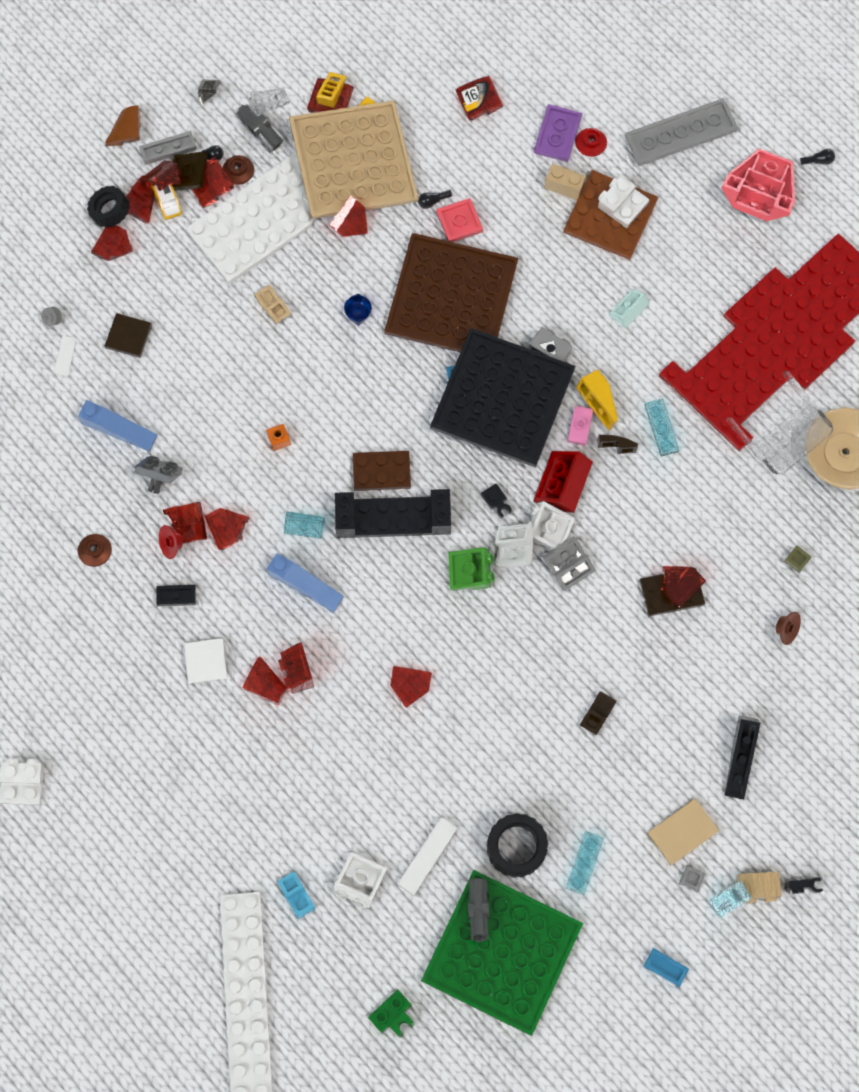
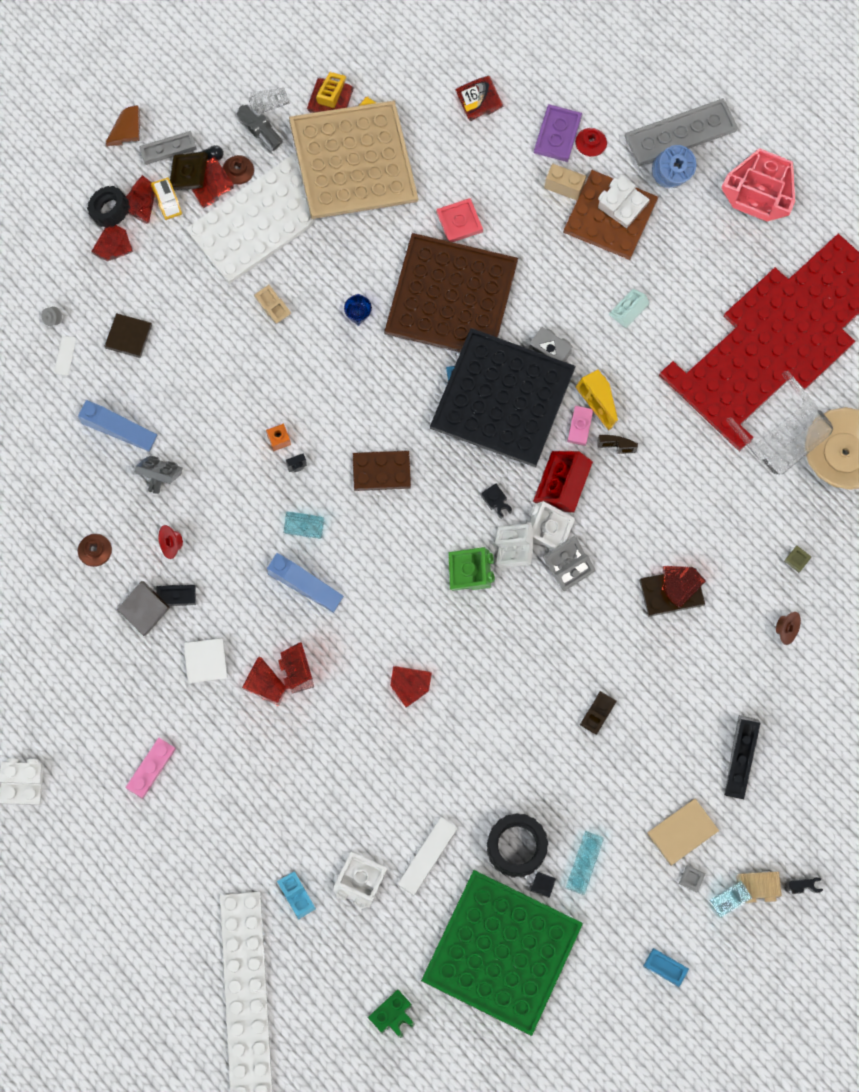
(143, 608): none -> tile
(150, 768): none -> bright pink plate
(162, 175): clear red slope -> none
(188, 521): clear red slope -> none
(207, 89): clear smoke slope -> none
(226, 527): clear red slope -> none
(296, 463): none -> black plate
(350, 219): clear red slope -> none
(393, 515): black plate -> none
(427, 199): black piece -> none
(478, 909): dark grey piece -> none
(543, 884): none -> black plate
(661, 427): clear light blue plate -> none
(664, 170): none -> medium blue wheel
(824, 157): black piece -> none

